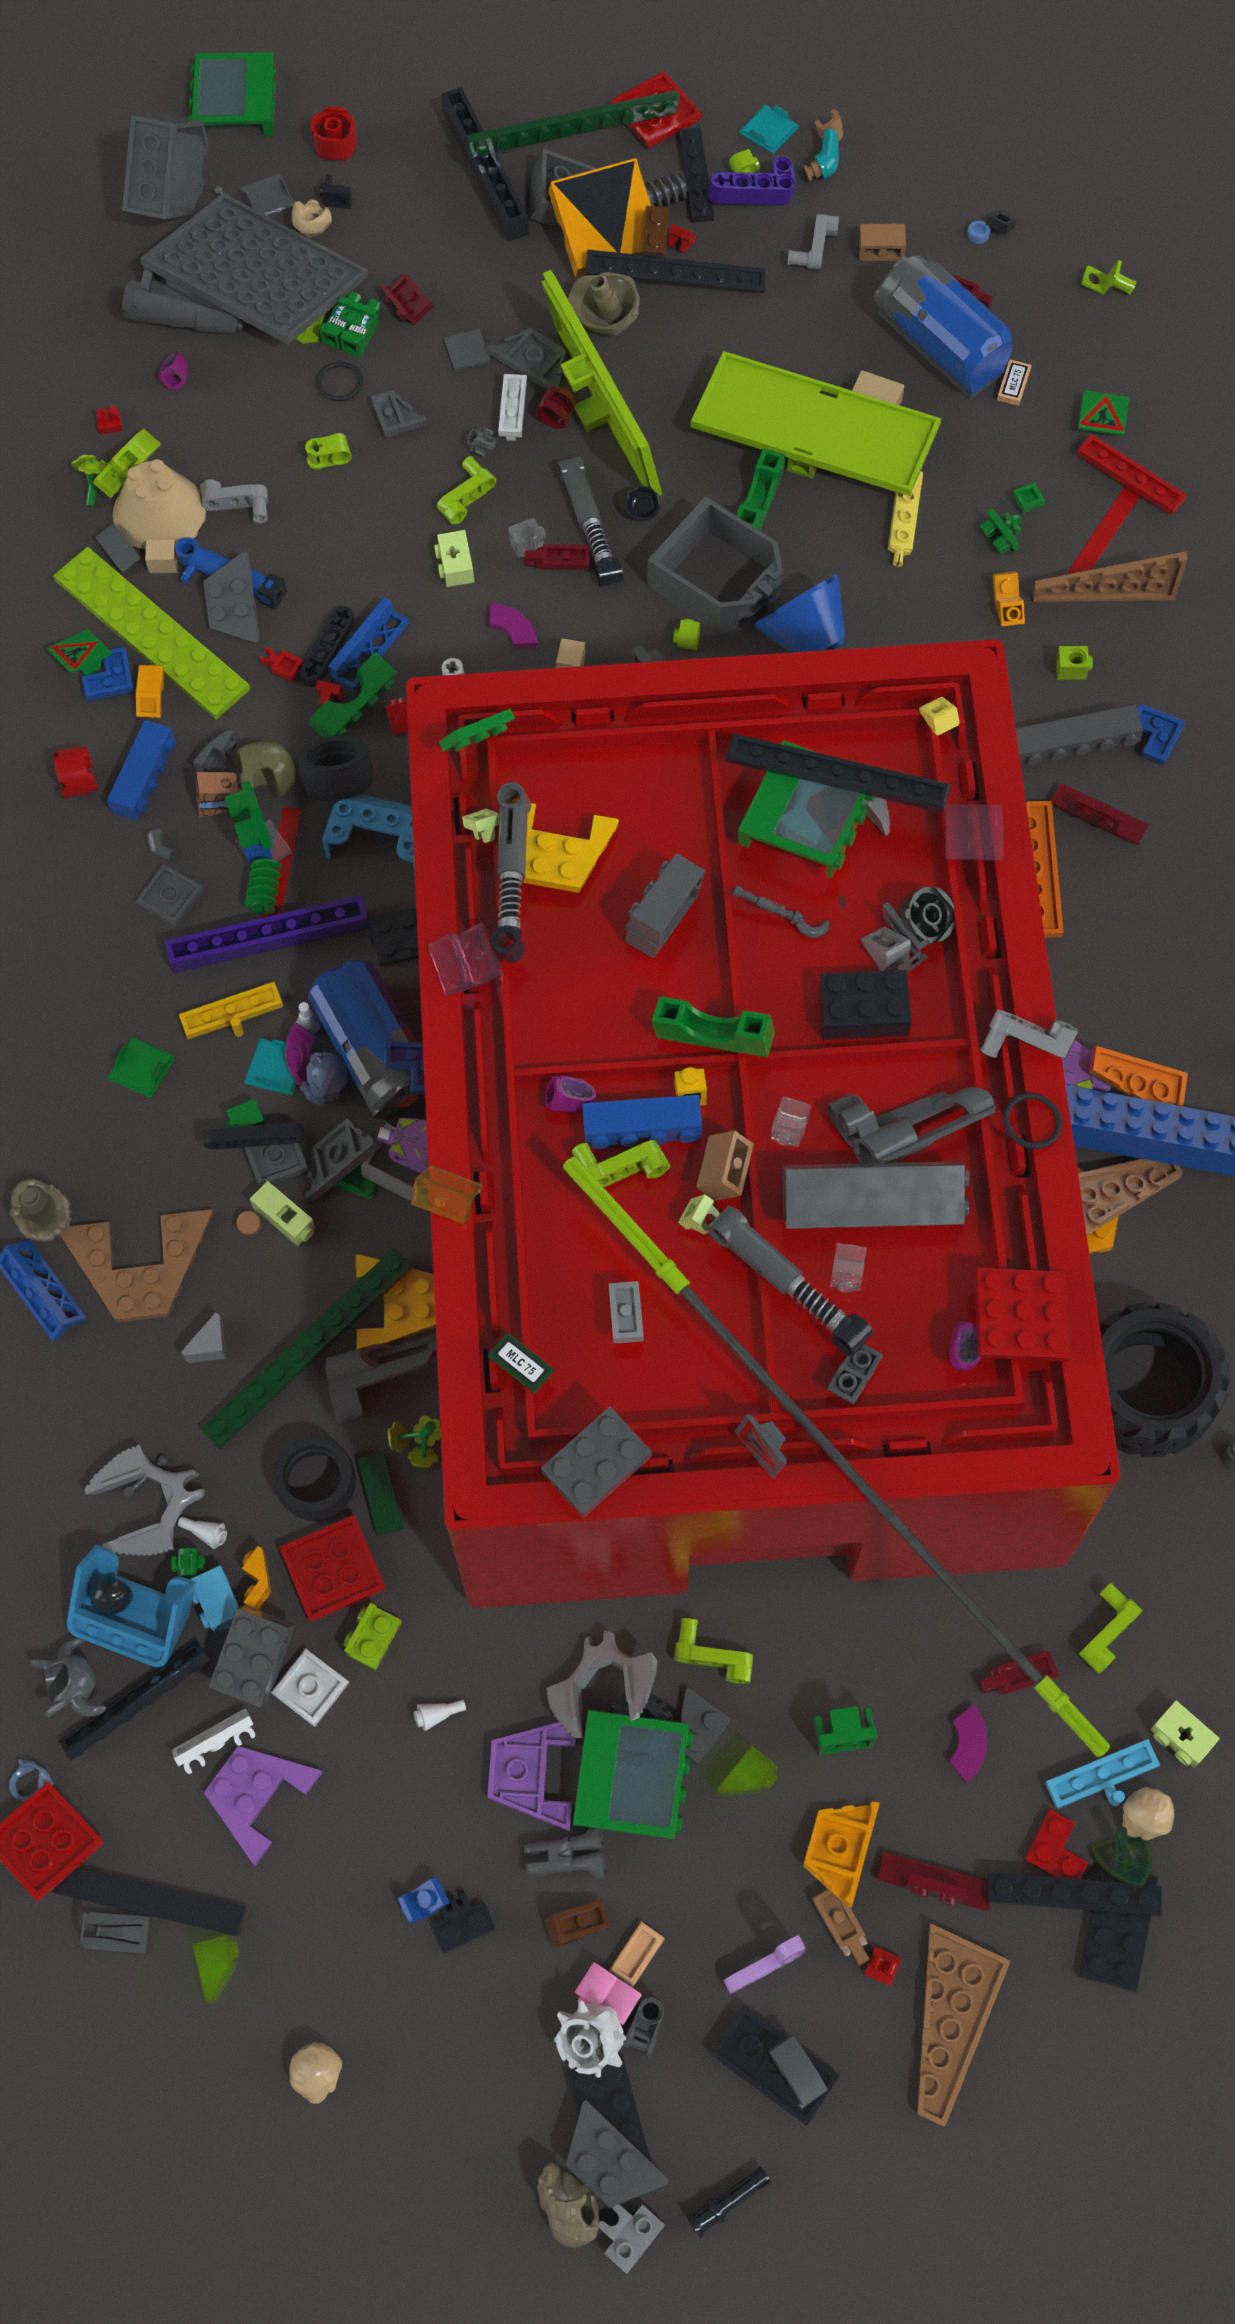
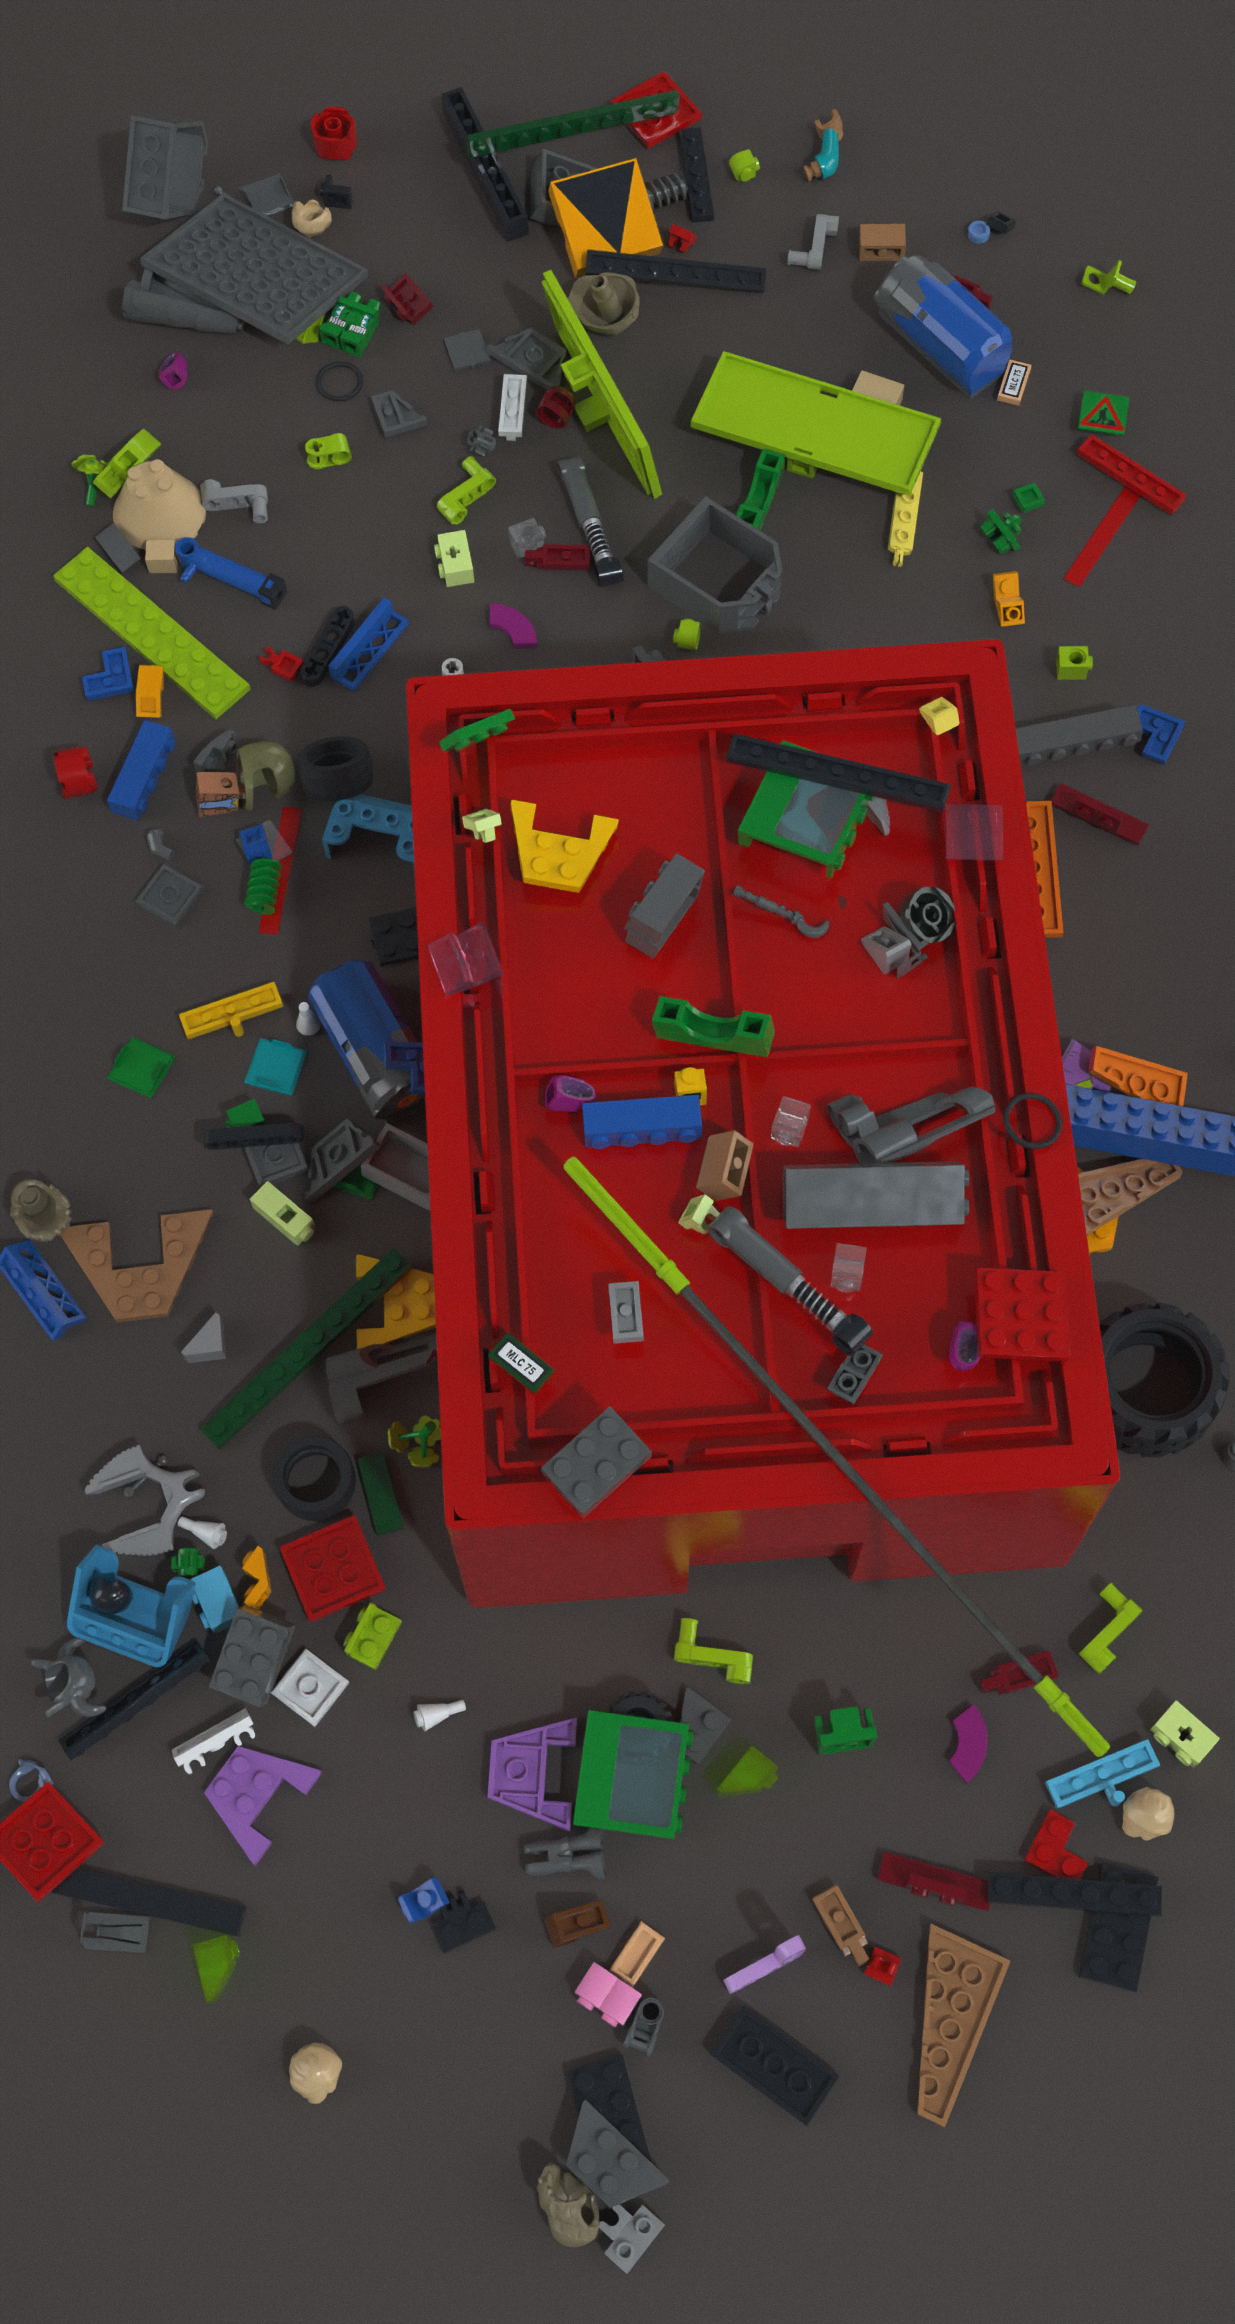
(80, 652): green piece -> none
(108, 420): red tile -> none
(232, 600): dark grey wing -> none
(234, 89): panel -> none
(245, 805): green panel -> none
(249, 1223): medium nougat piece -> none
(267, 934): dark purple brick -> none
(298, 1052): magenta tile -> none
(326, 1079): sand blue helmet -> none
(329, 692): red tile -> none
(334, 717): green arch -> none
(397, 715): red bracket -> none
(407, 1143): medium lavender torso -> none
(445, 1193): clear yellow panel -> none
(511, 869): piece -> none
(567, 1695): light grey piece -> none
(571, 654): tan brick -> none
(590, 2038): white brick -> none
(642, 503): black hair -> none
(643, 1157): lime beam -> none
(654, 231): reddish brown piece -> none
(717, 2208): black pin -> none
(754, 188): dark purple beam -> none
(763, 1443): dark grey piece -> none
(769, 128): teal piece -> none
(798, 2070): dark grey slope -> none
(808, 621): blue cone -> none
(840, 1848): light orange wing -> none
(865, 1005): black brick -> none
(1004, 1024): light grey beam -> none
(1125, 1857): clear green shield -> none
(1132, 581): medium nougat wing -> none

